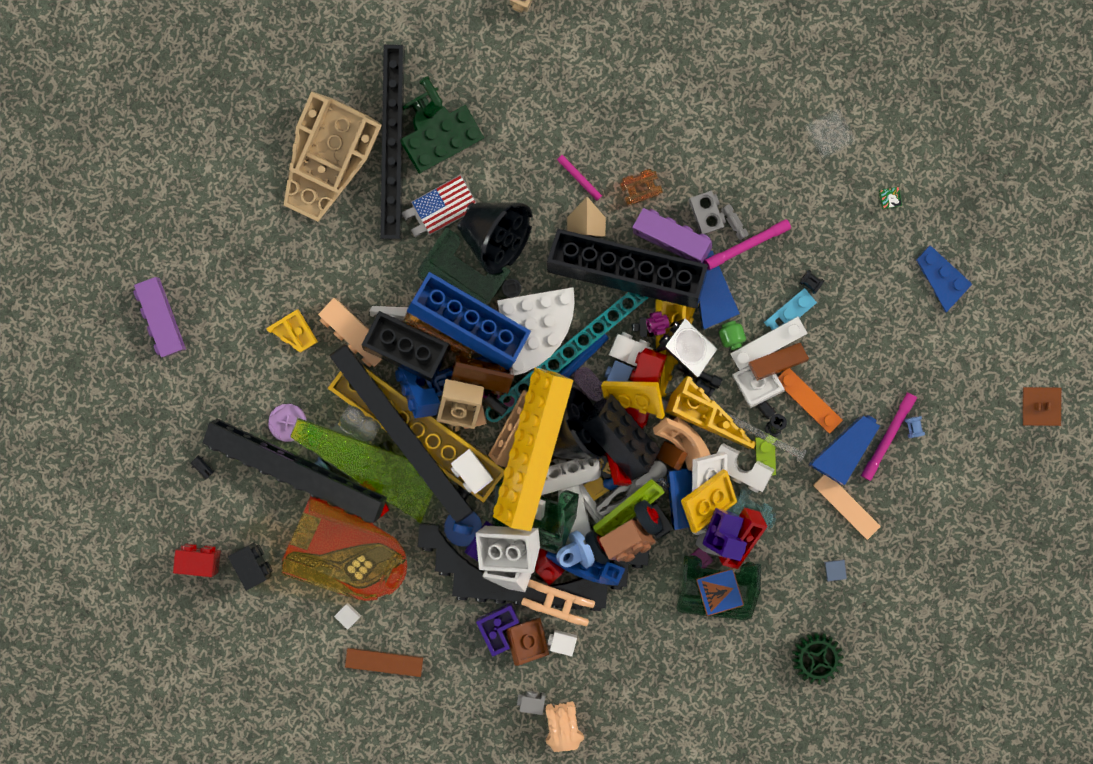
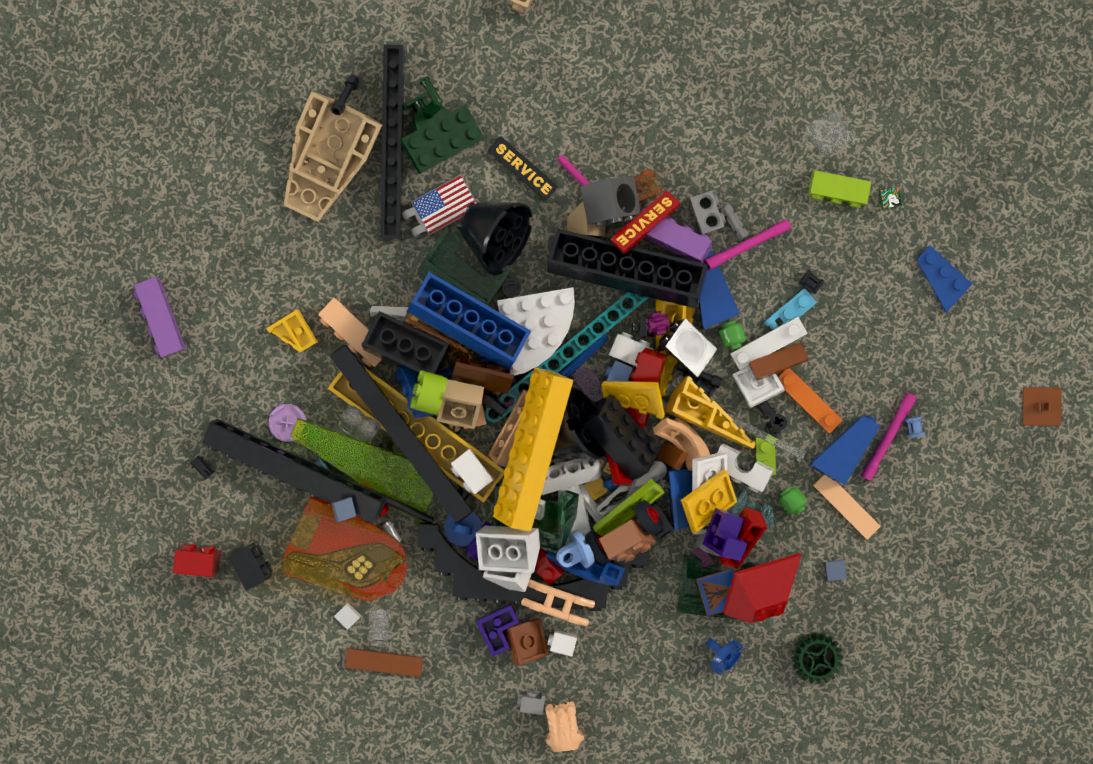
(339, 105): none -> black bar
(343, 509): none -> sand blue tile
(379, 628): none -> clear brick
(388, 527): none -> light grey pin
(407, 509): none -> black bar
(428, 392): none -> lime brick
(523, 168): none -> black tile
(610, 201): none -> dark grey brick
(645, 222): none -> red tile
(726, 656): none -> blue tile
(762, 590): none -> red slope
(793, 501): none -> bright green head
(839, 189): none -> lime brick

